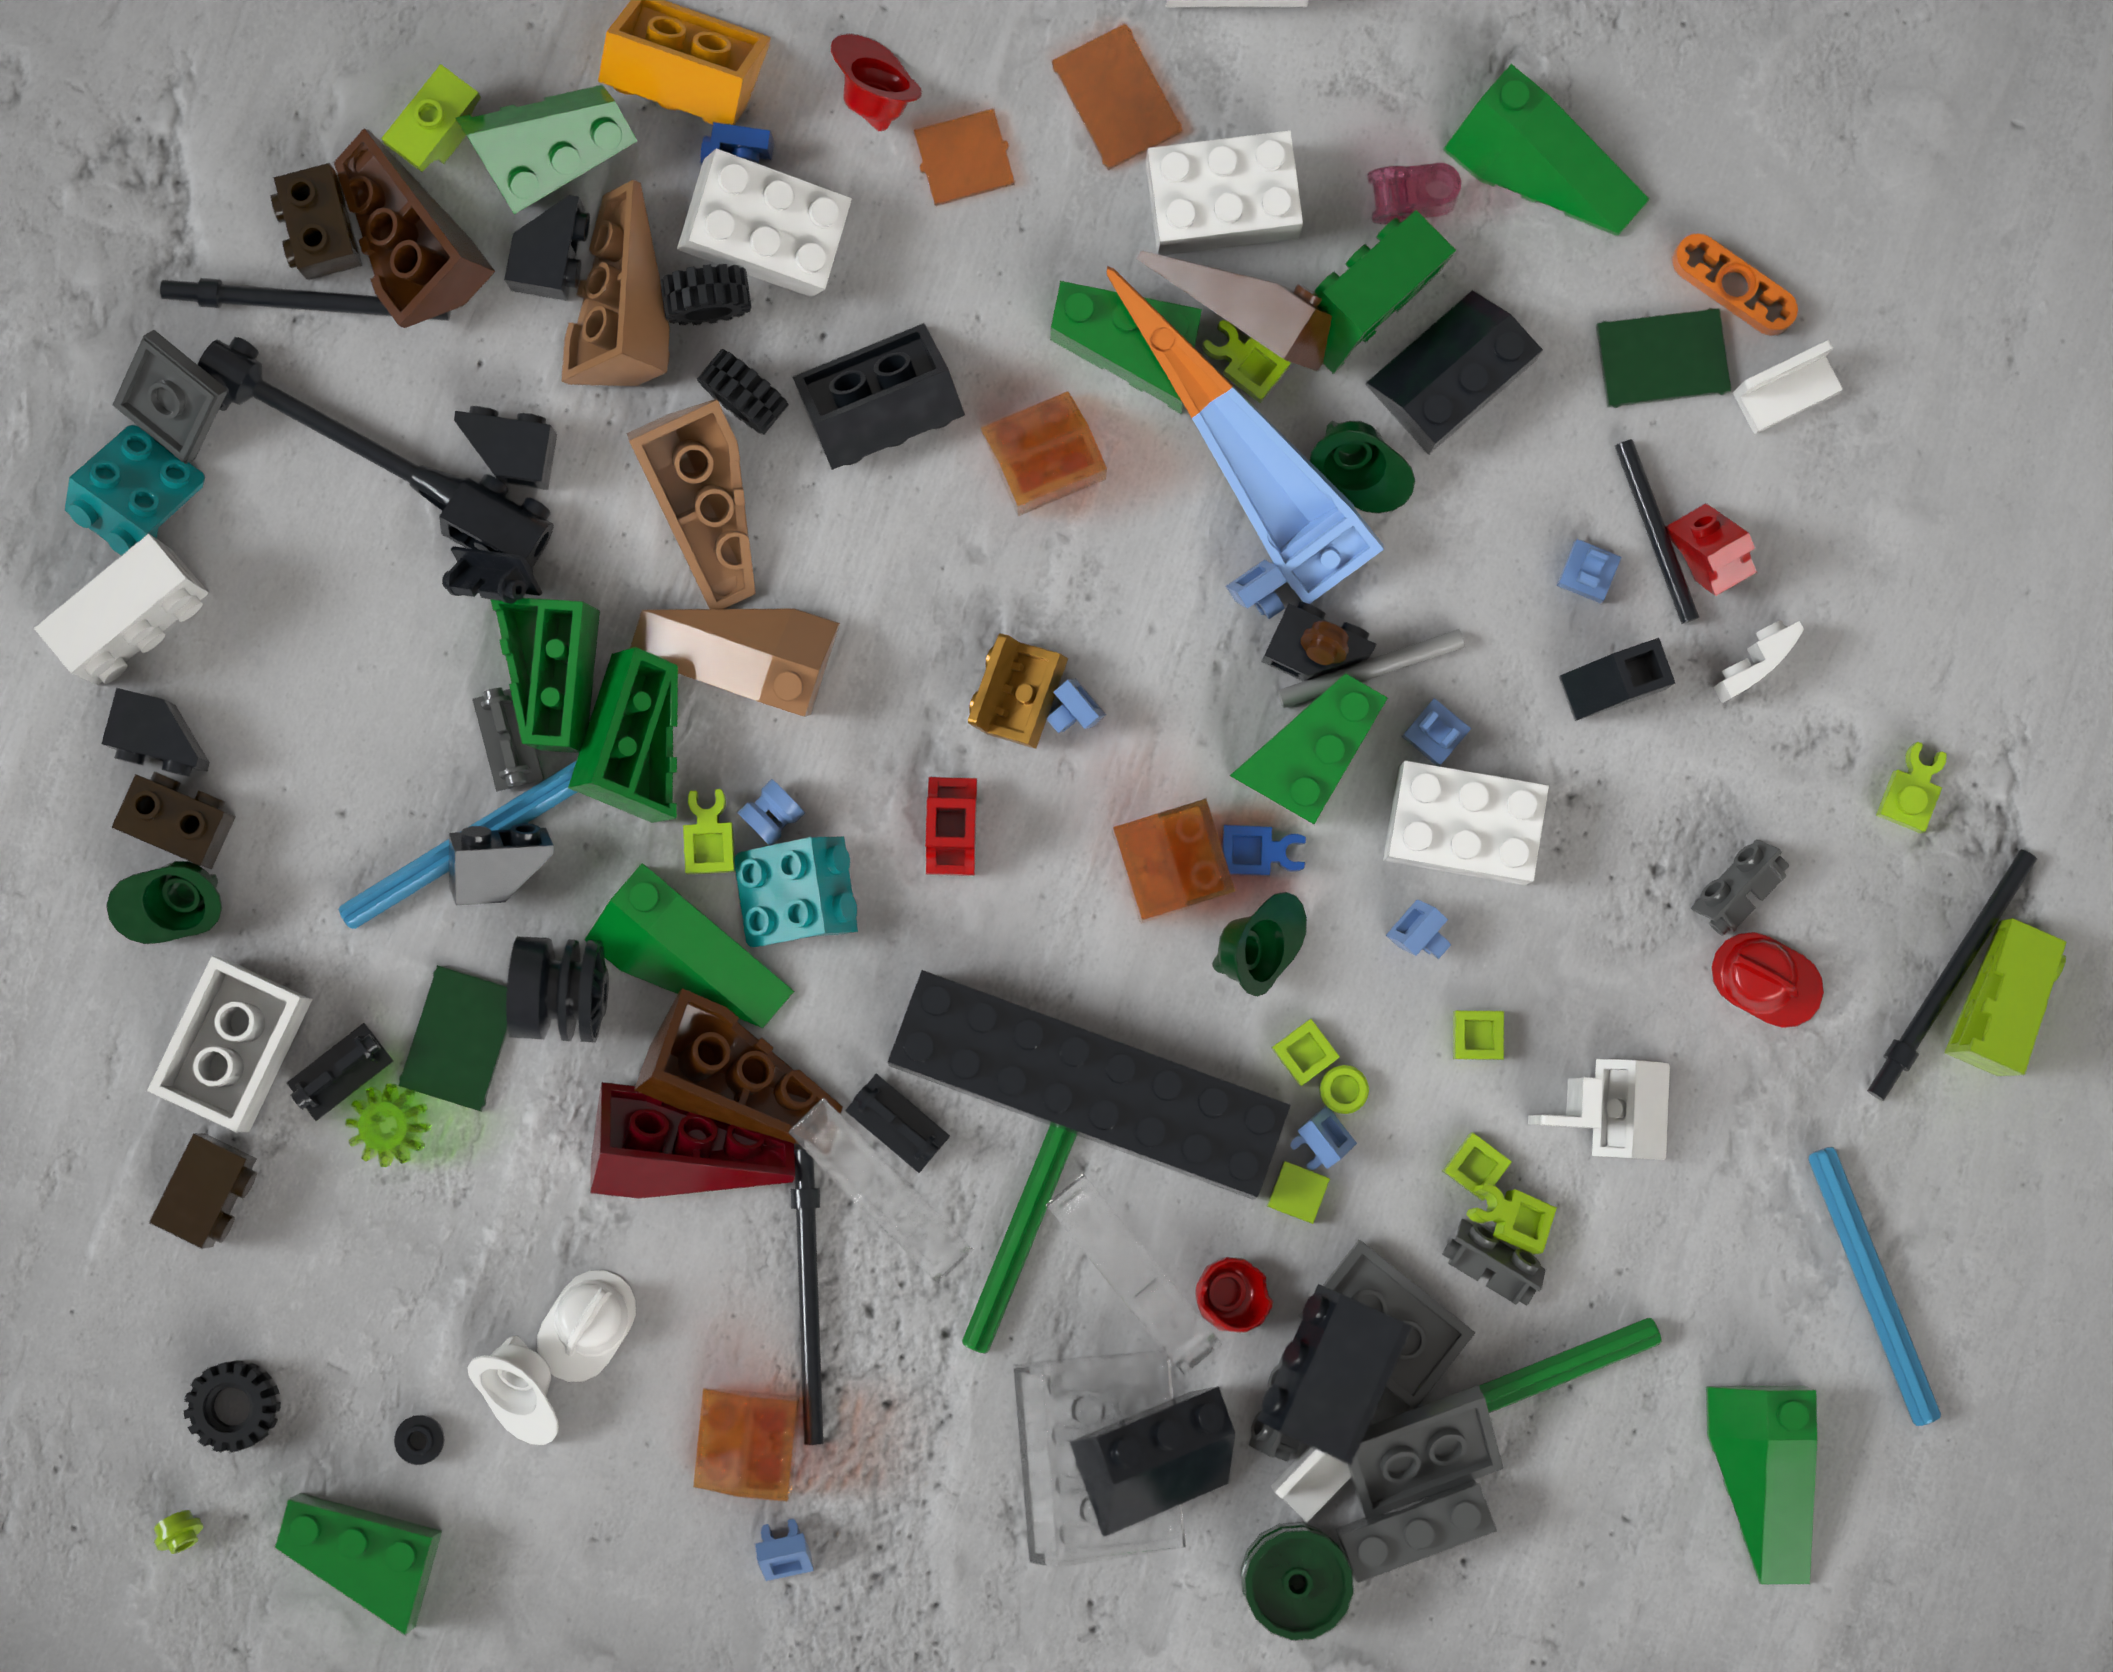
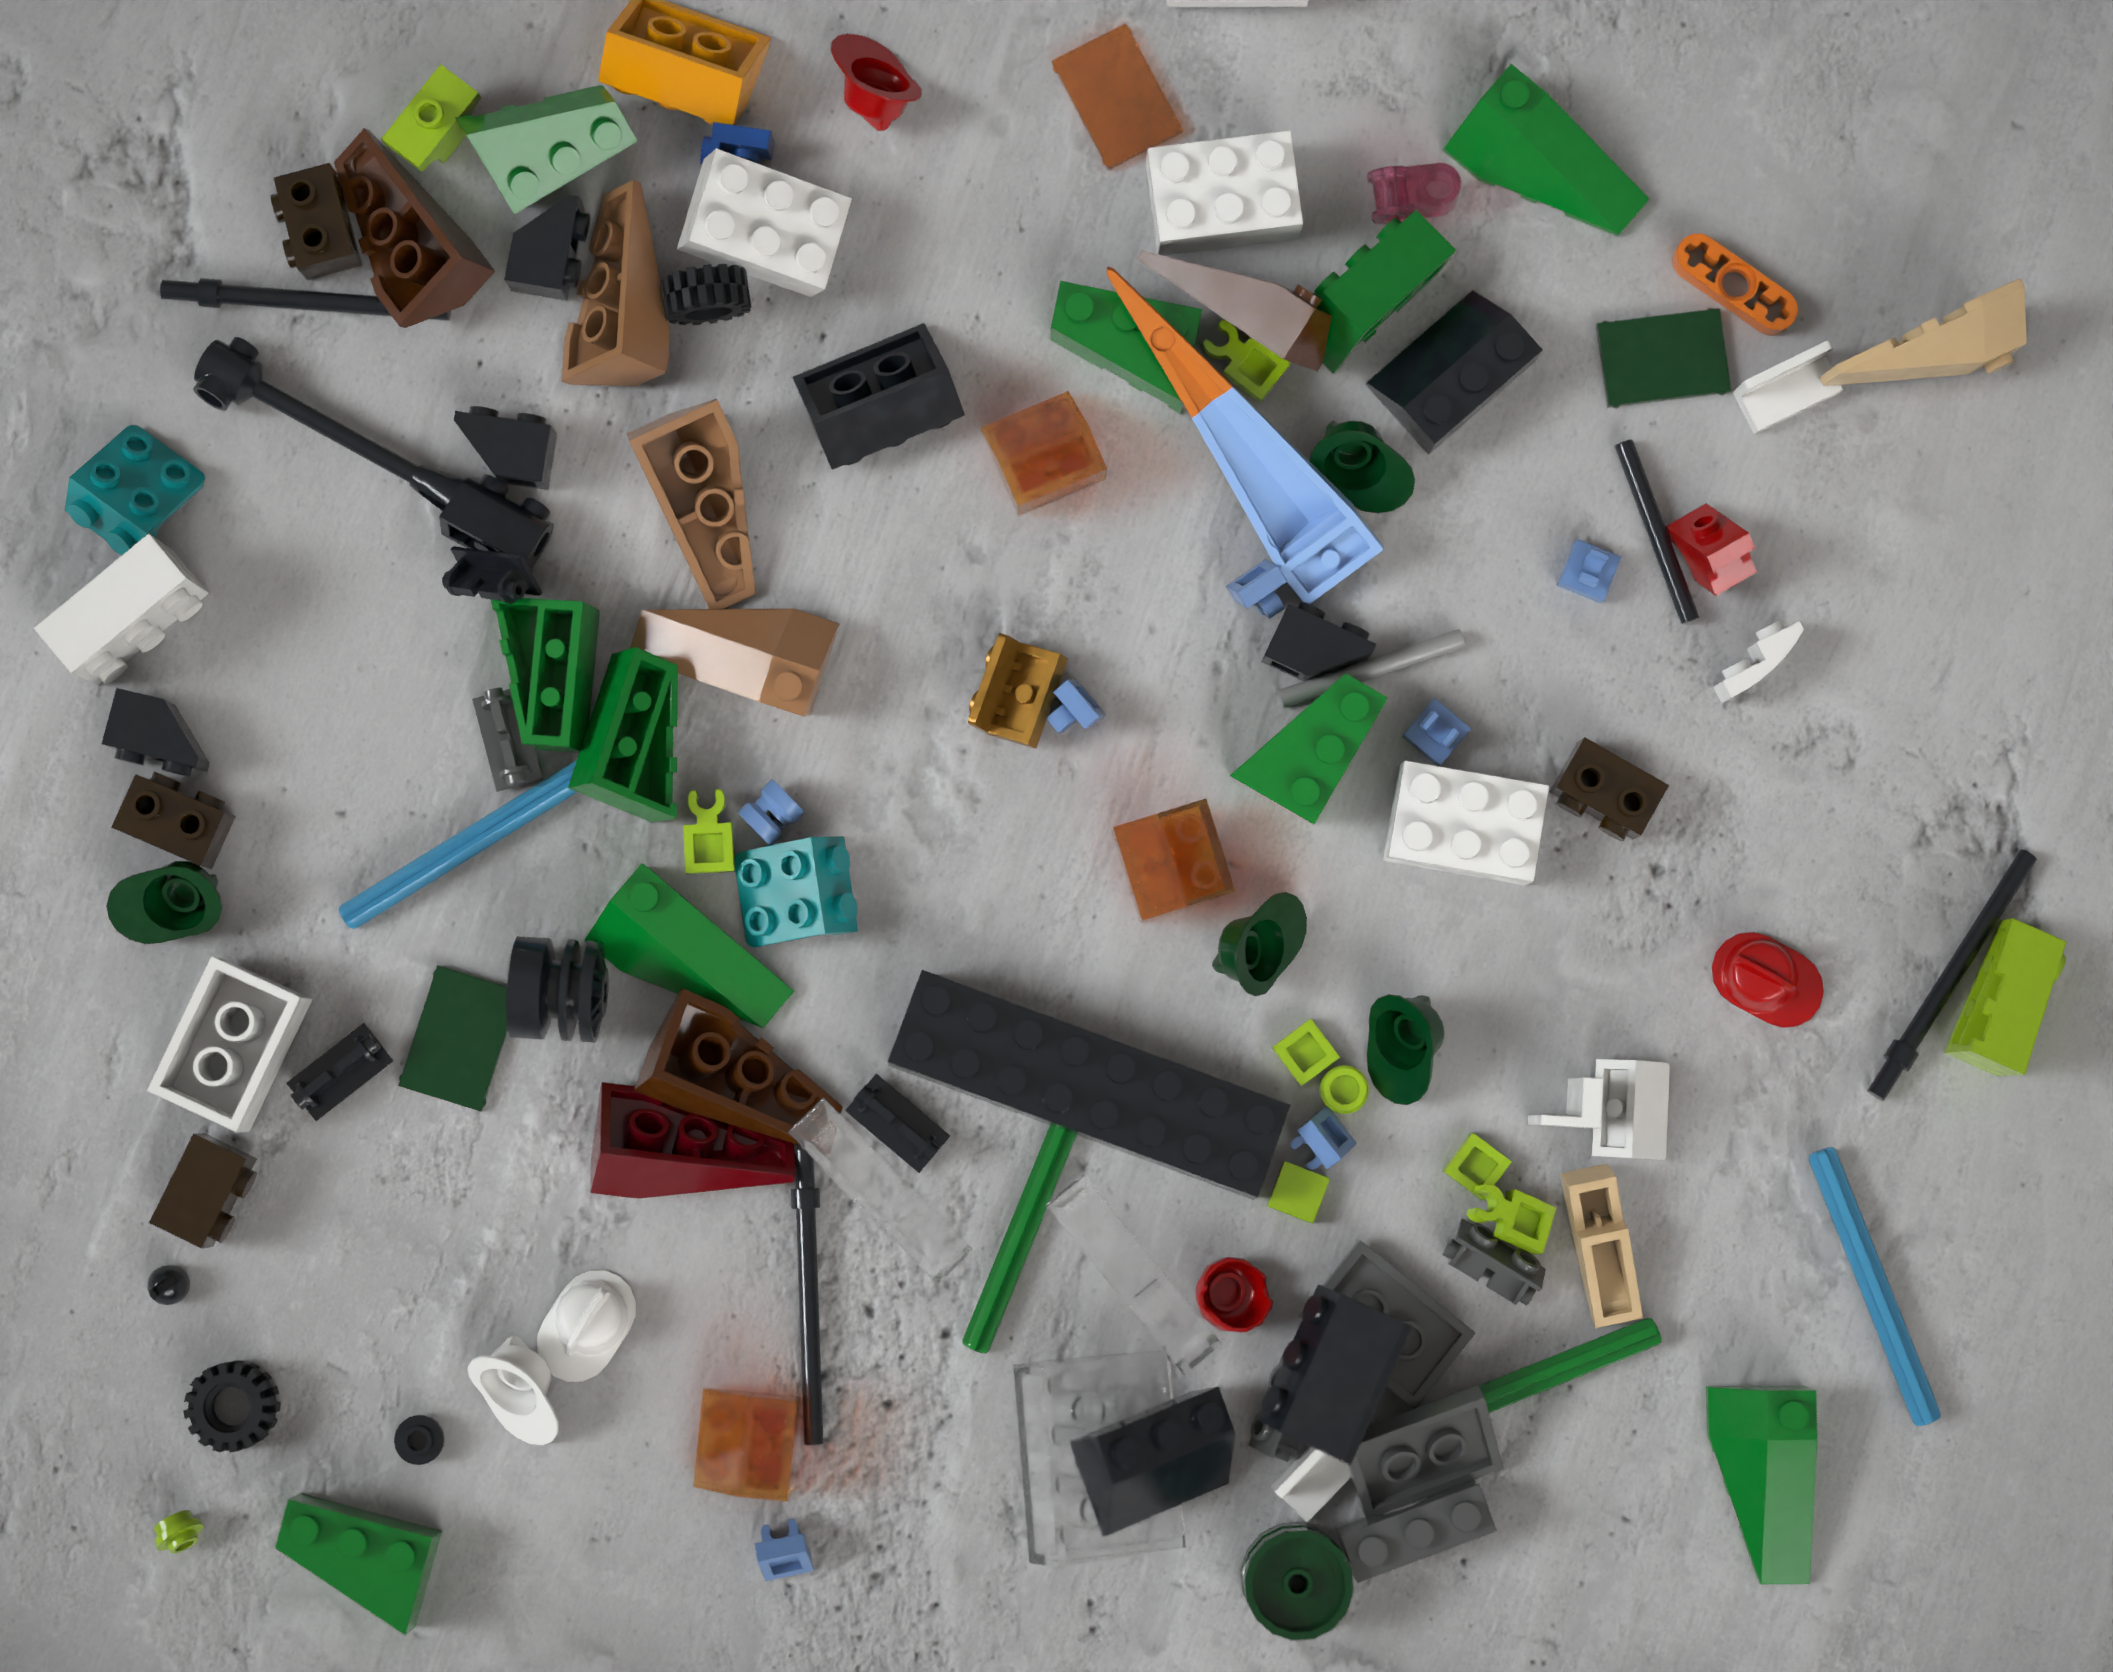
(169, 397): dark grey tile -> none
(175, 1292): none -> black hinge
(388, 1144): clear neon green gear -> none
(495, 863): slope -> none
(742, 391): black tyre -> none
(951, 826): red brick -> none
(964, 157): clear orange piece -> none
(1251, 850): blue plate -> none
(1325, 643): reddish brown plate -> none
(1402, 1046): none -> dark green piece
(1419, 930): medium blue tile -> none
(1478, 1035): lime tile -> none
(1602, 1245): none -> tan slope
(1608, 790): none -> dark brown brick
(1617, 679): black slope -> none
(1754, 869): dark grey hinge -> none
(1910, 795): lime plate -> none
(1968, 339): none -> tan wedge

